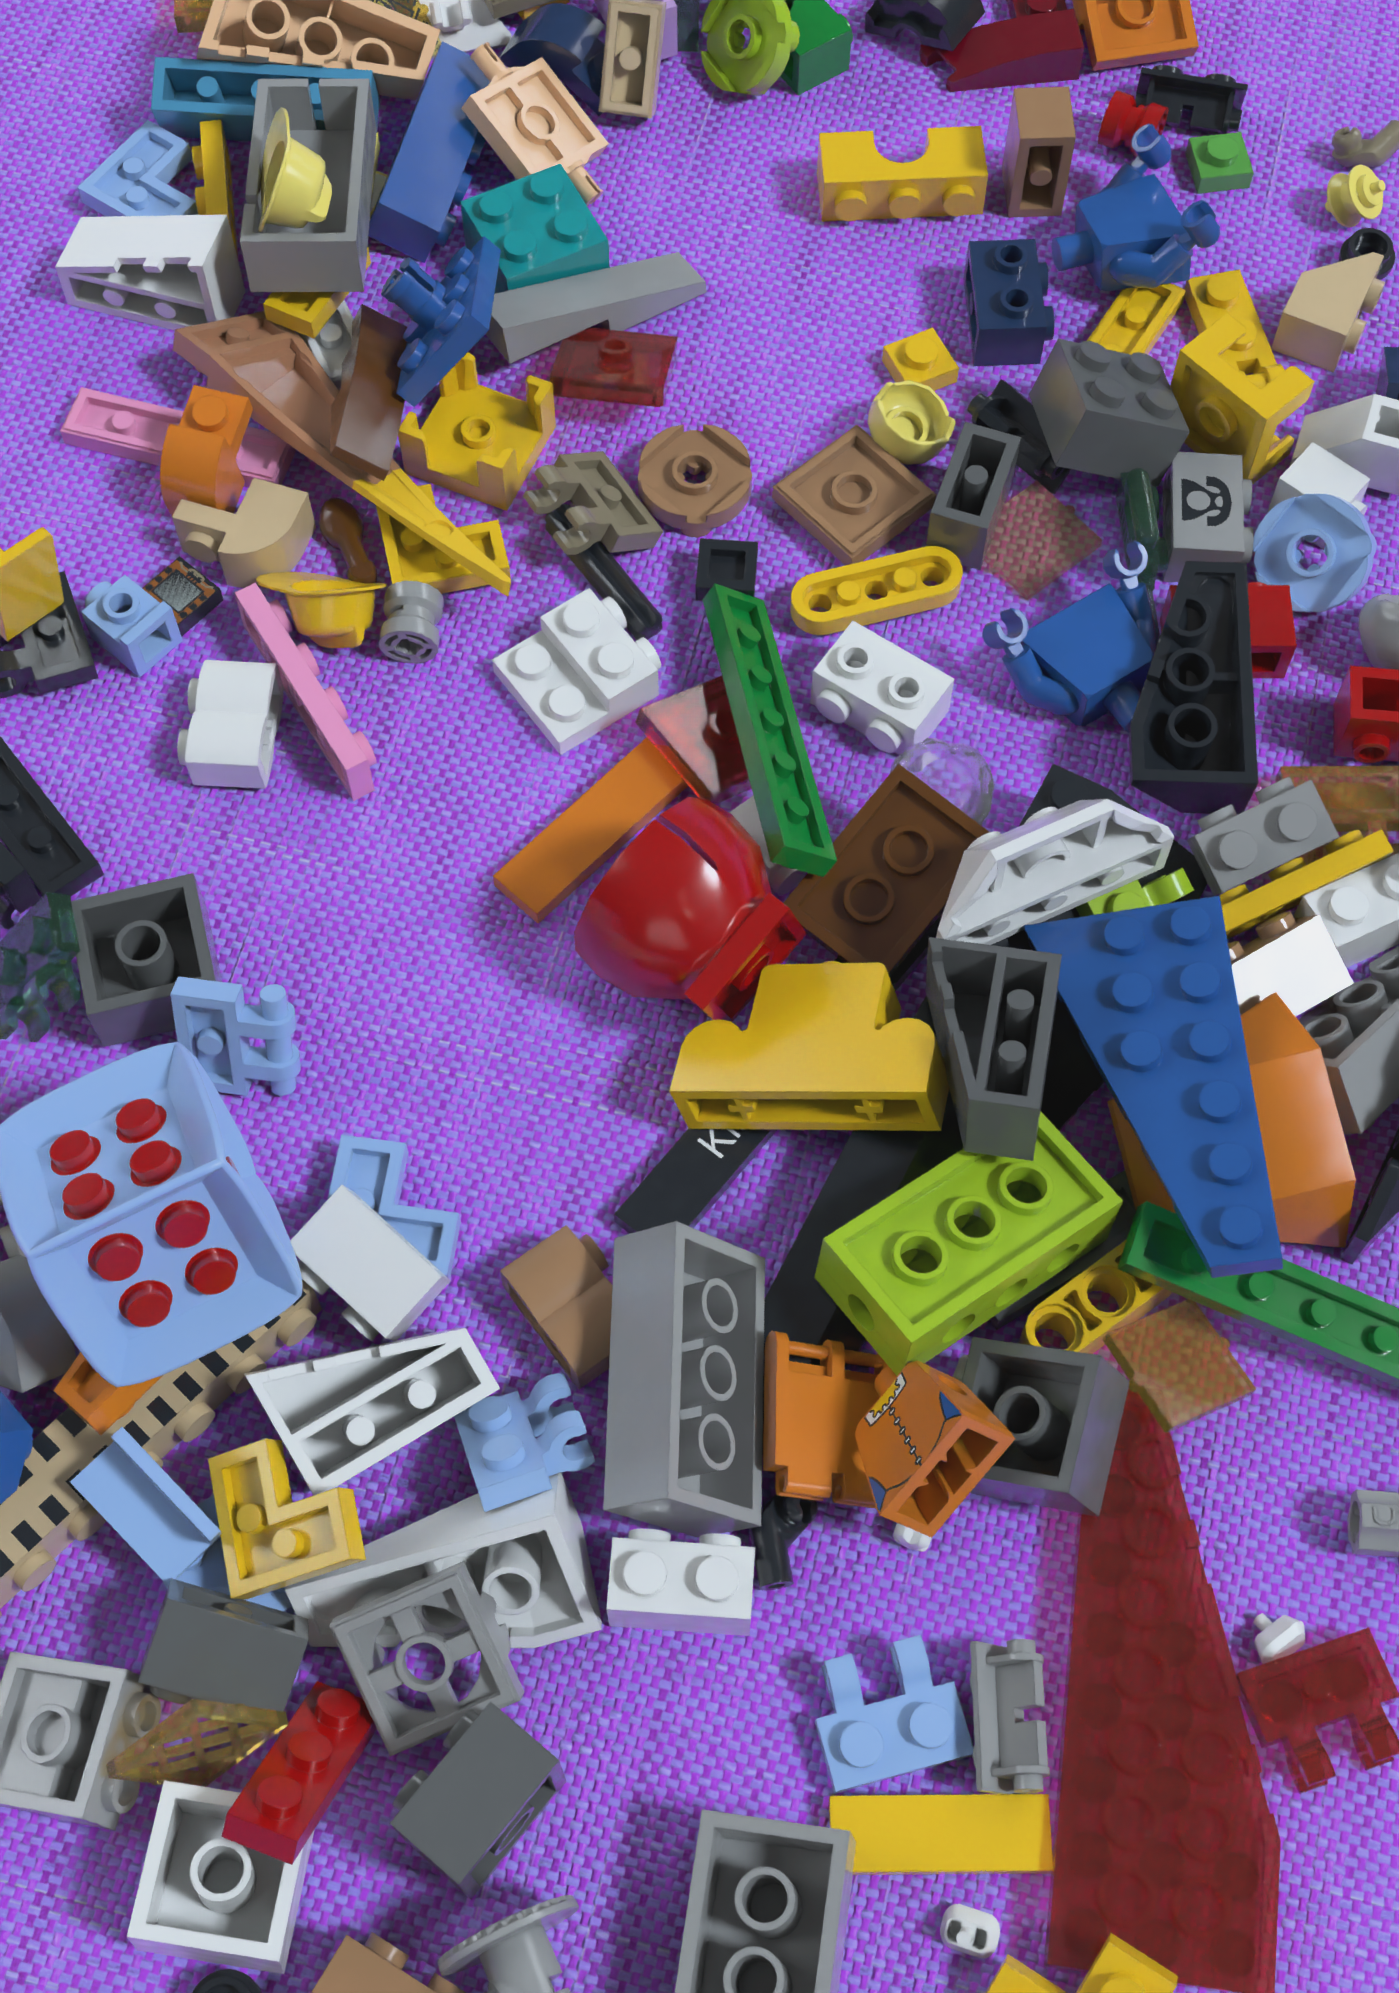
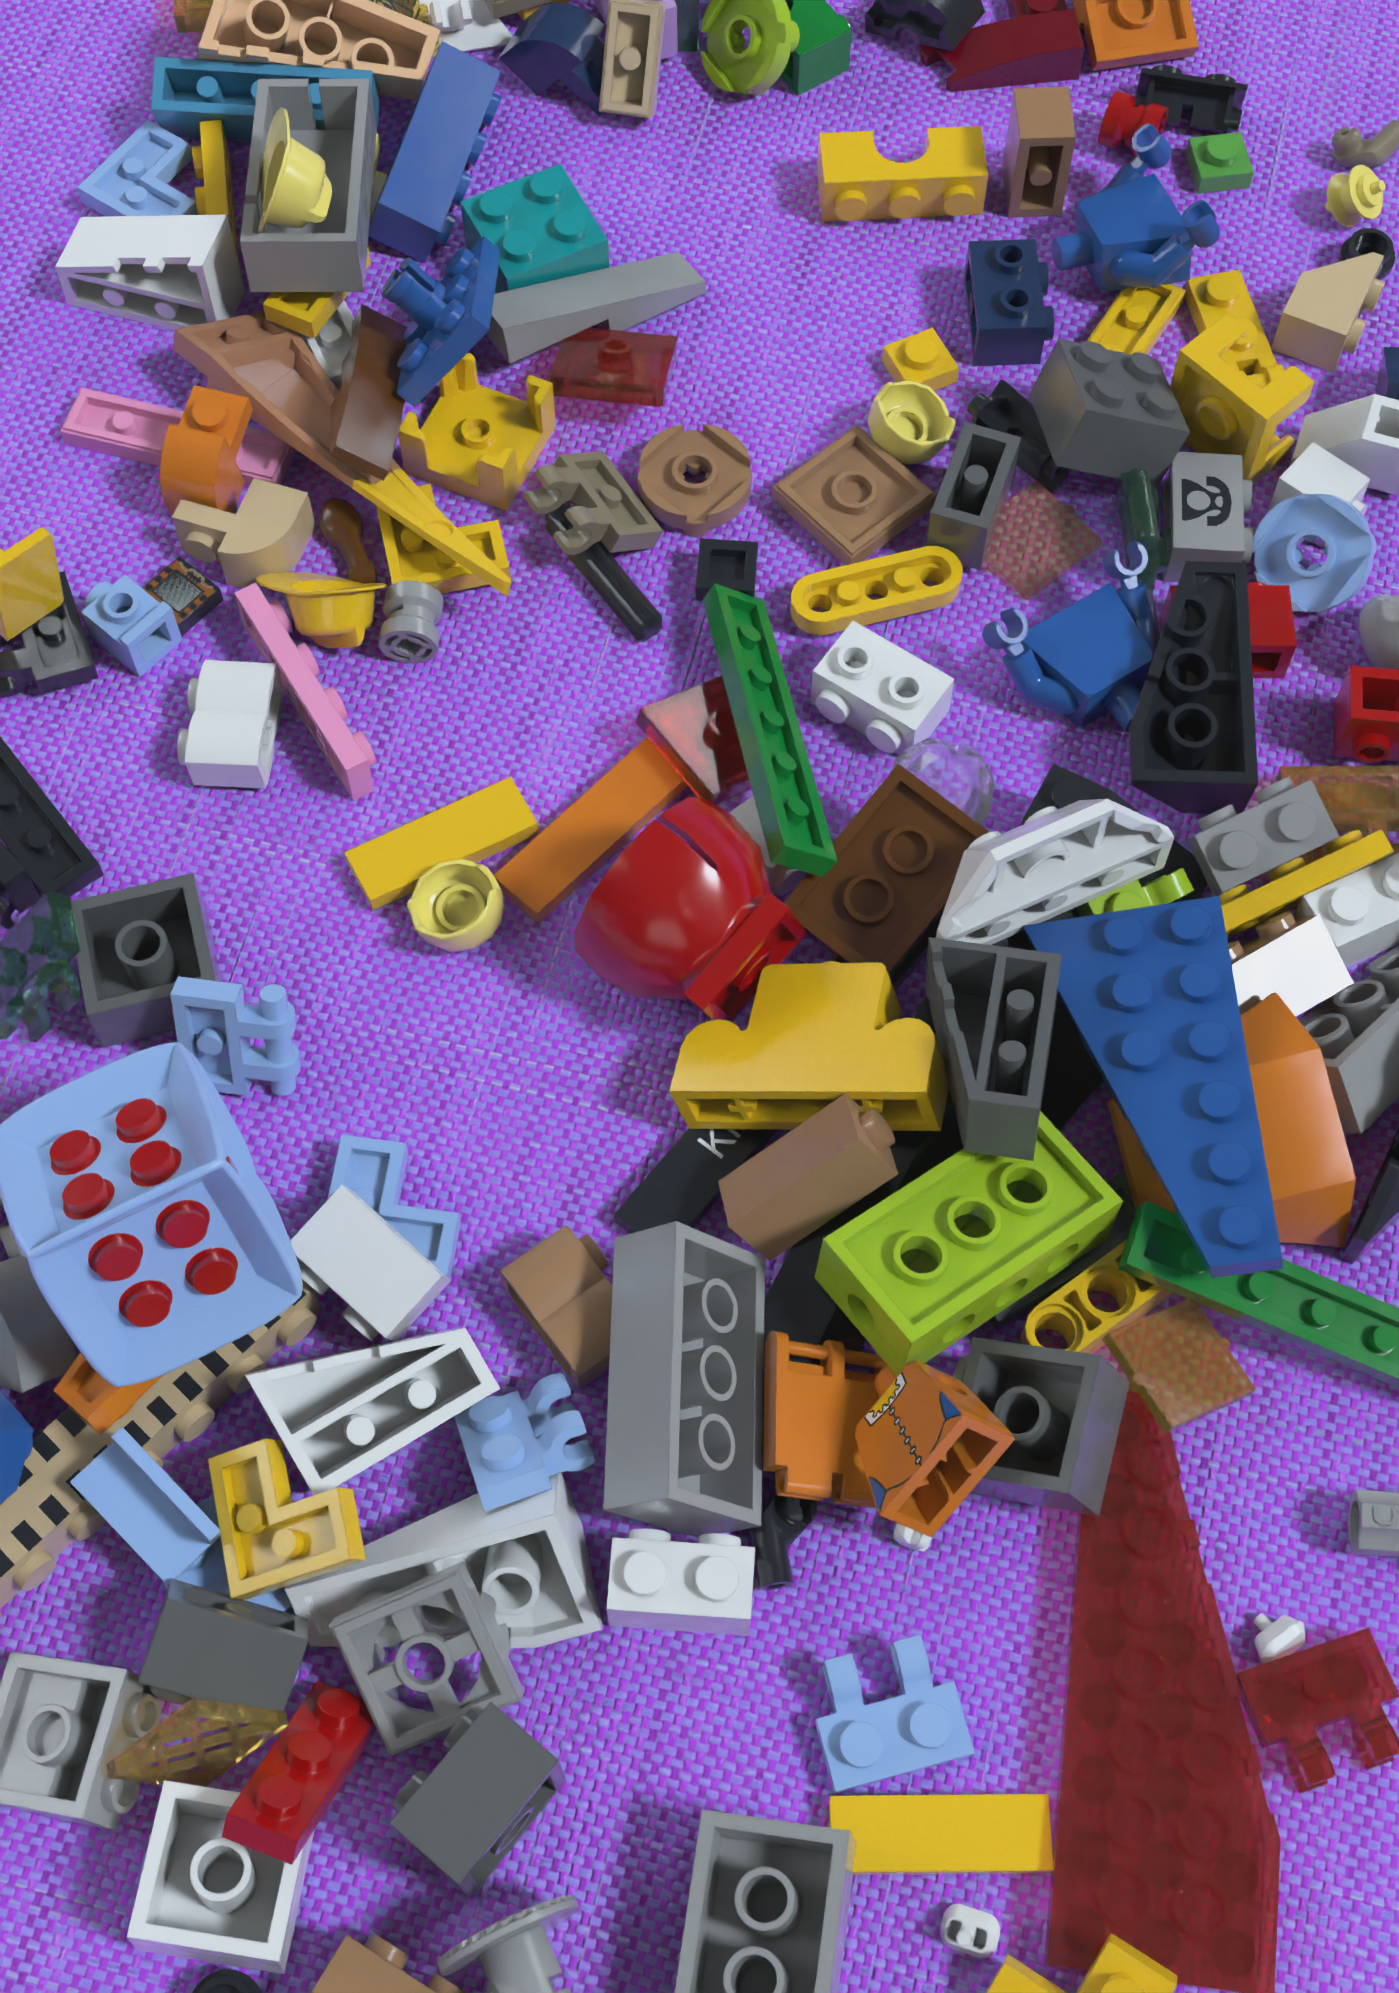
(456, 905): none -> light yellow hair
(462, 830): none -> yellow tile
(534, 121): light nougat plate -> none
(580, 670): white plate -> none
(808, 1176): none -> medium nougat brick
(1007, 1751): light grey hinge -> none

